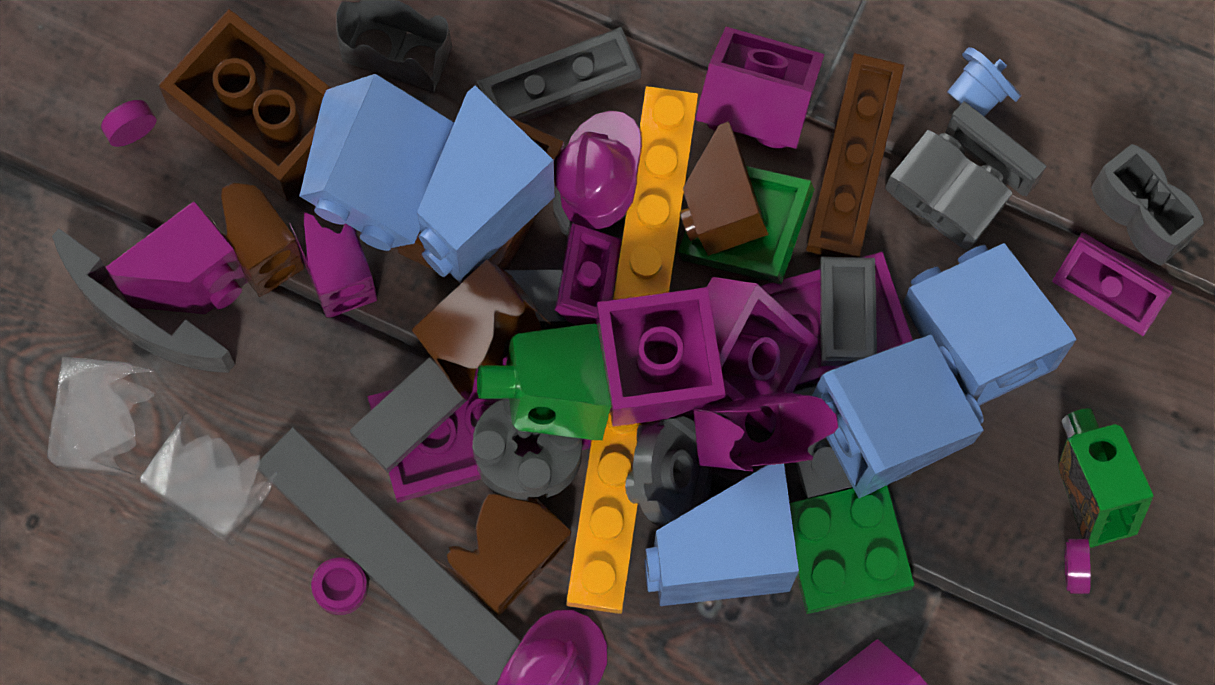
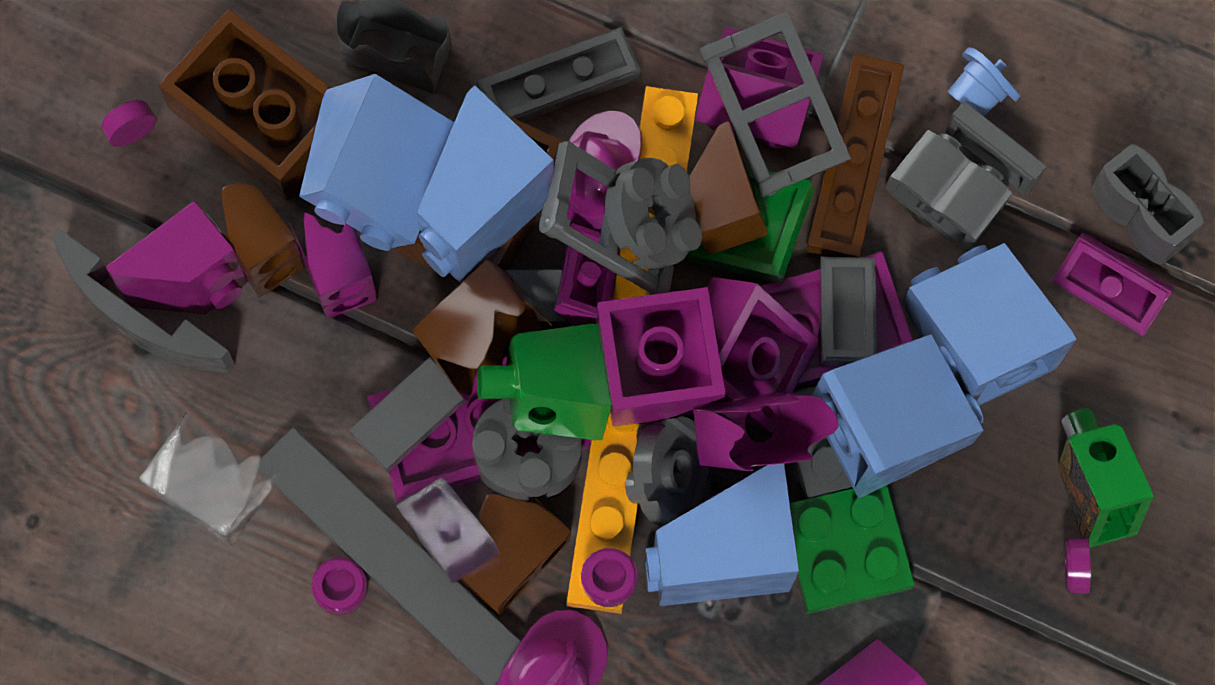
(93, 415): clear piece -> none
(448, 529): none -> clear purple plate
(605, 252): none -> dark grey window
(609, 577): none -> magenta tile
(671, 231): none -> dark grey plate
(741, 118): none -> dark grey window

